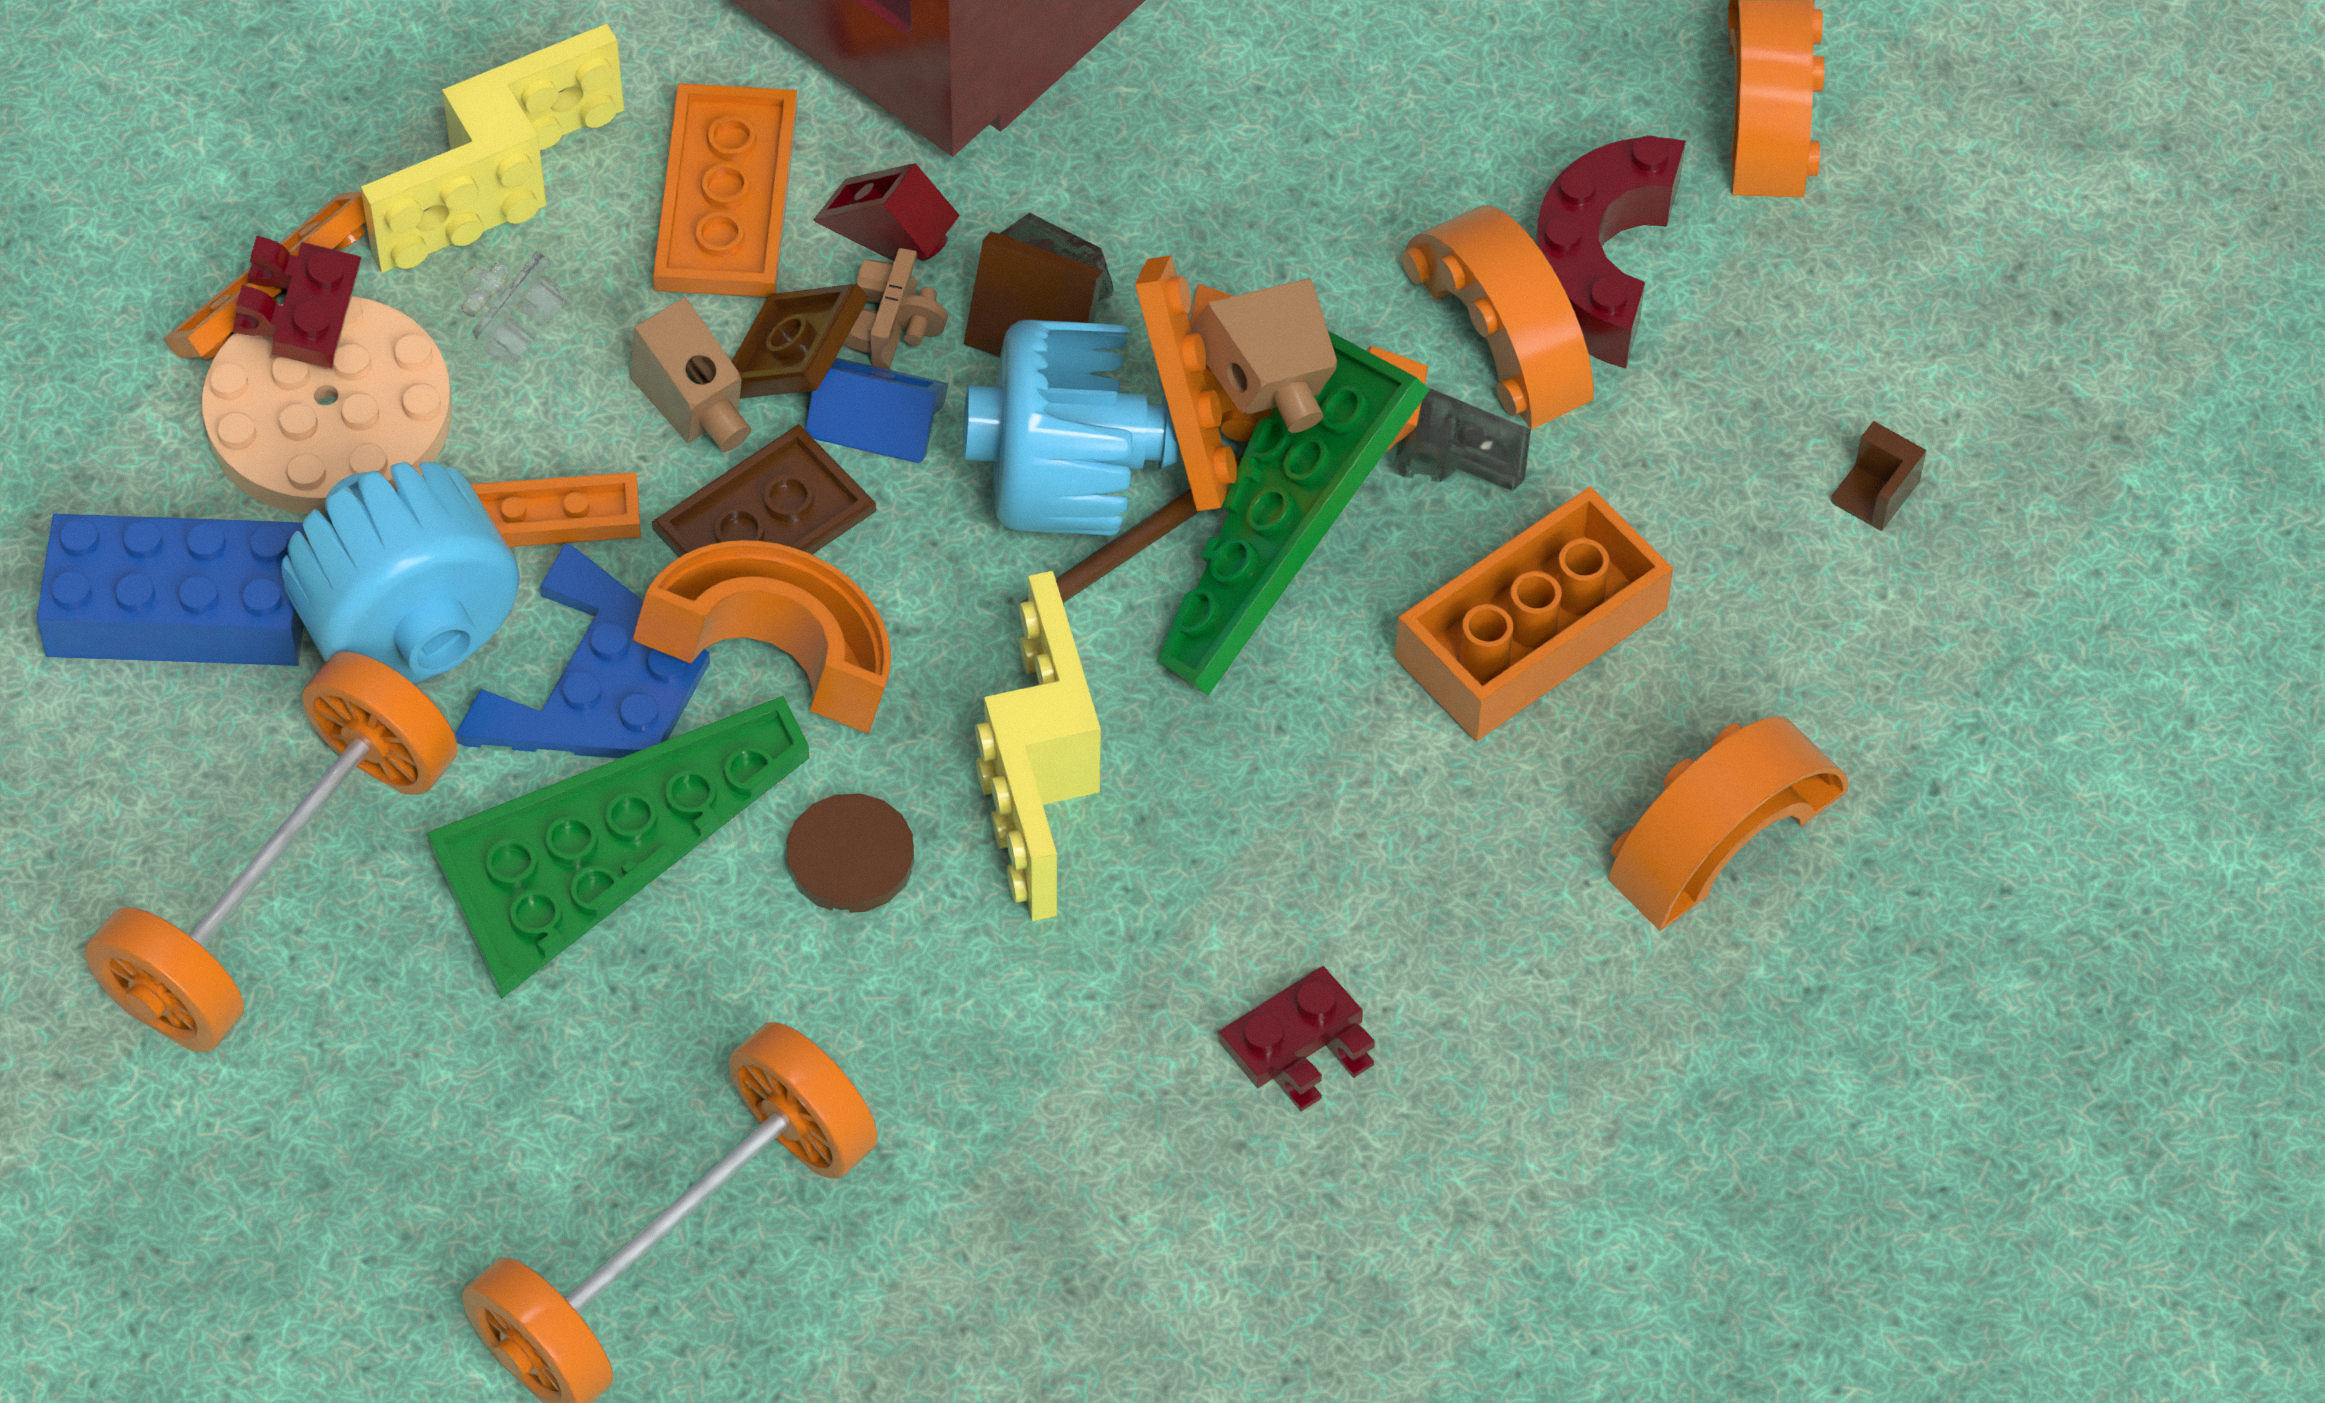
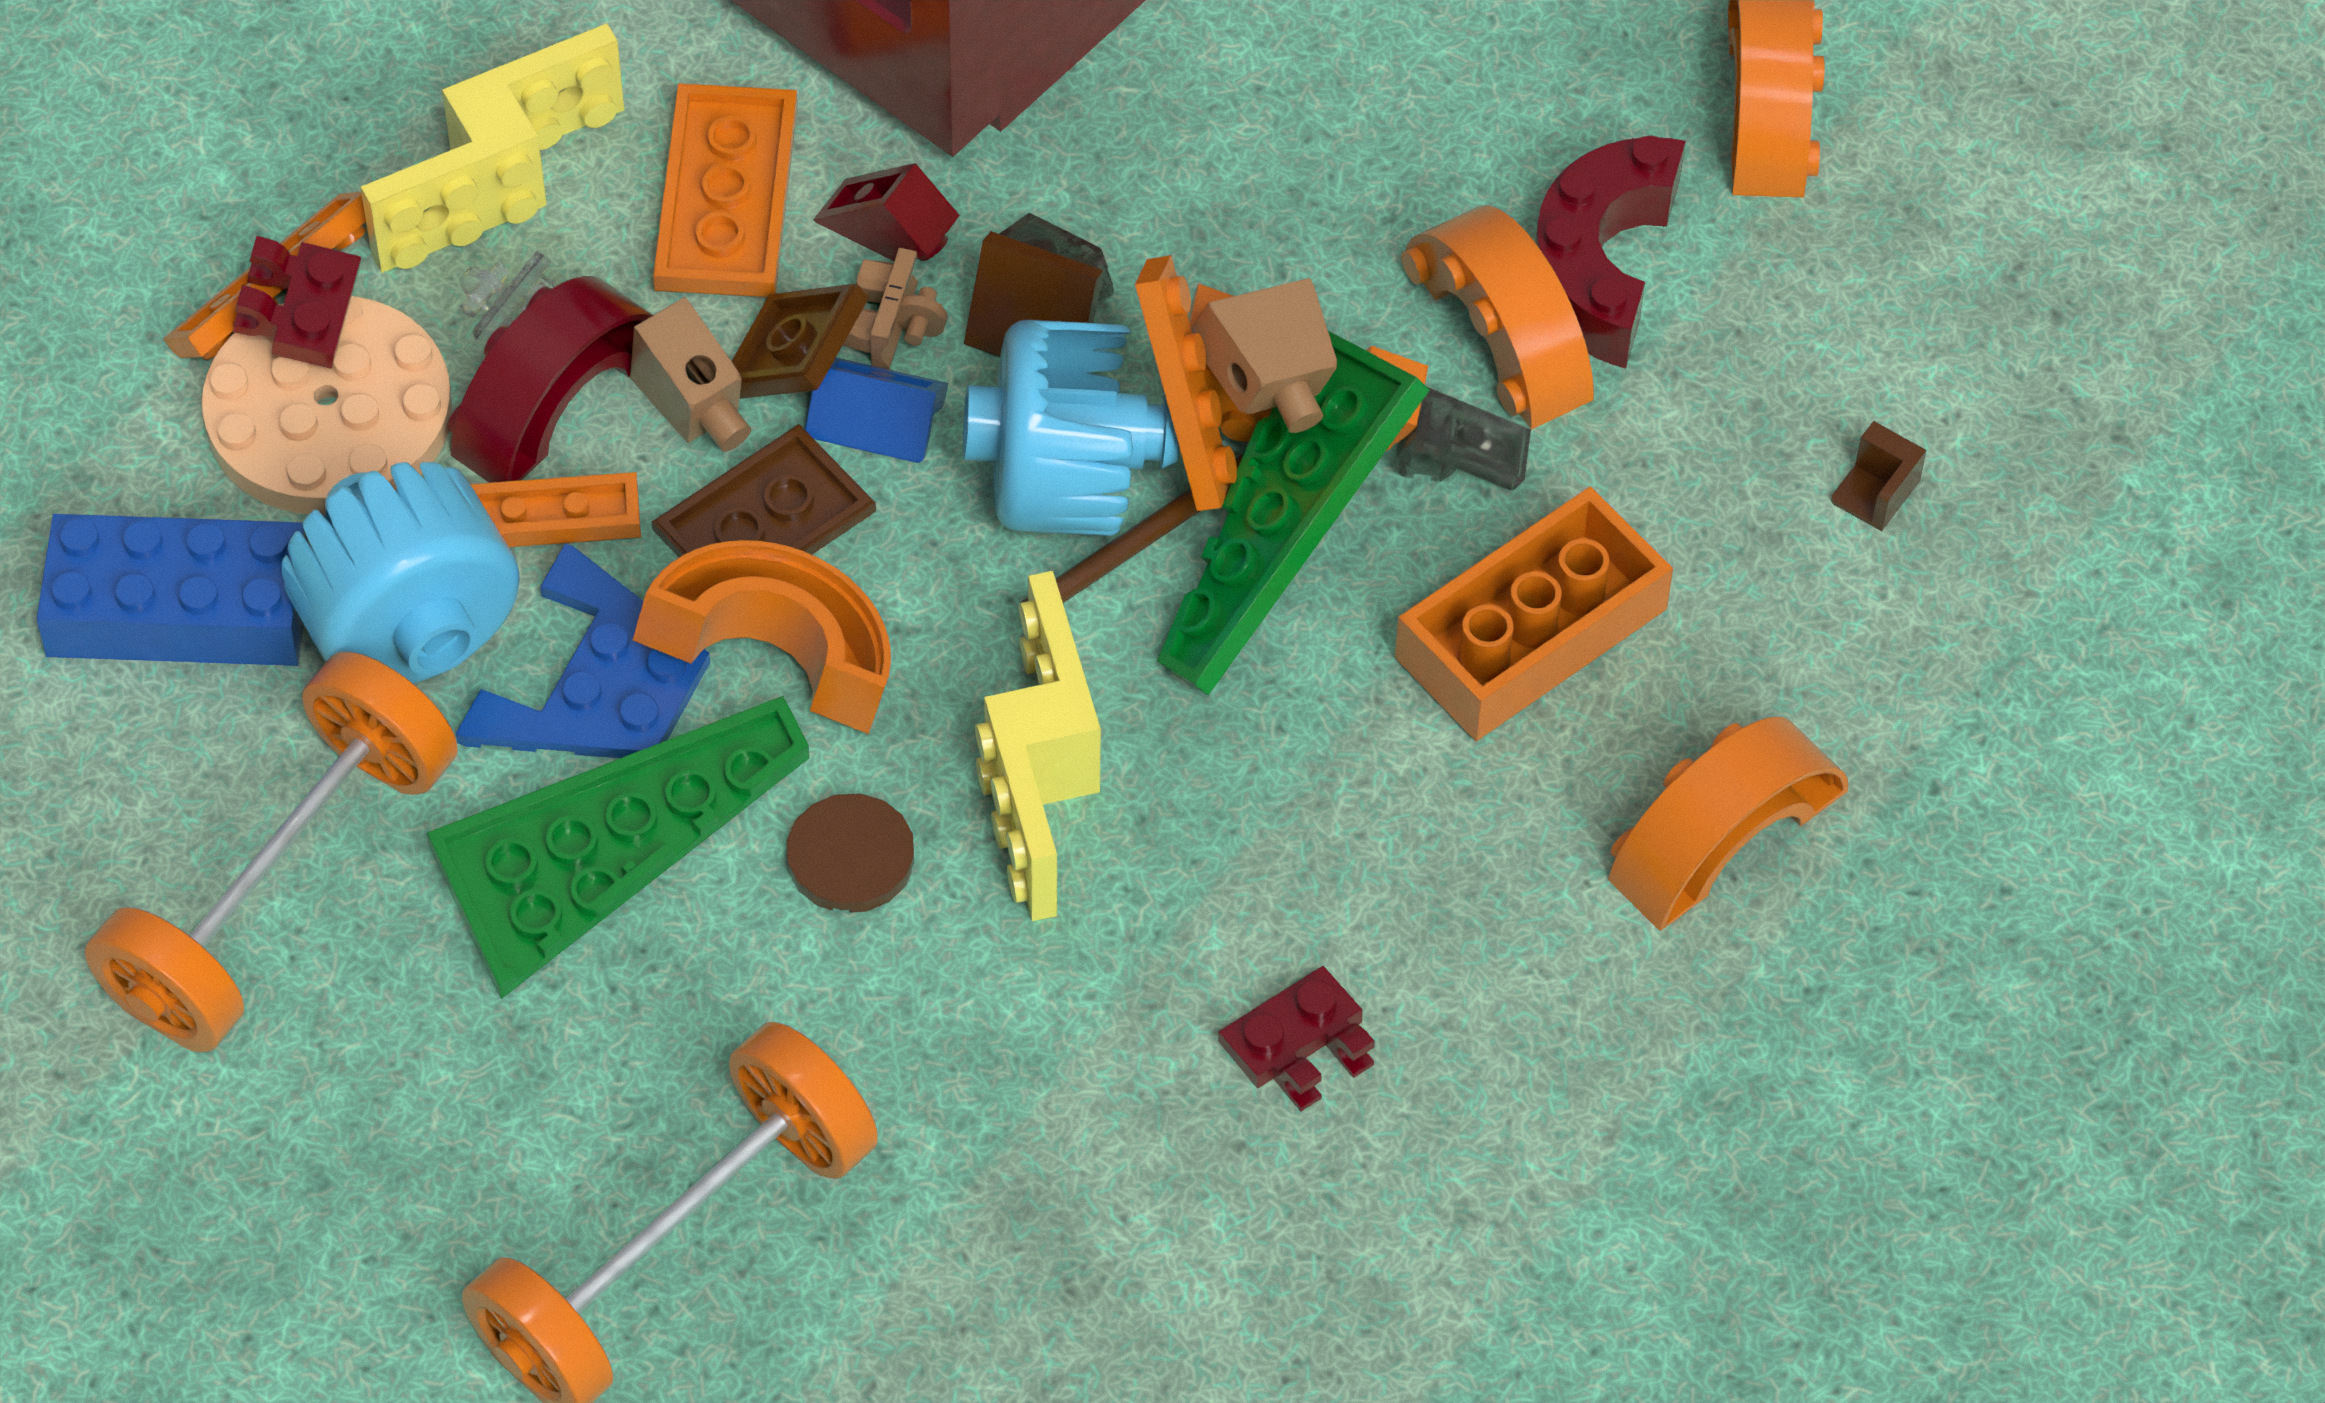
(536, 371): none -> dark red brick

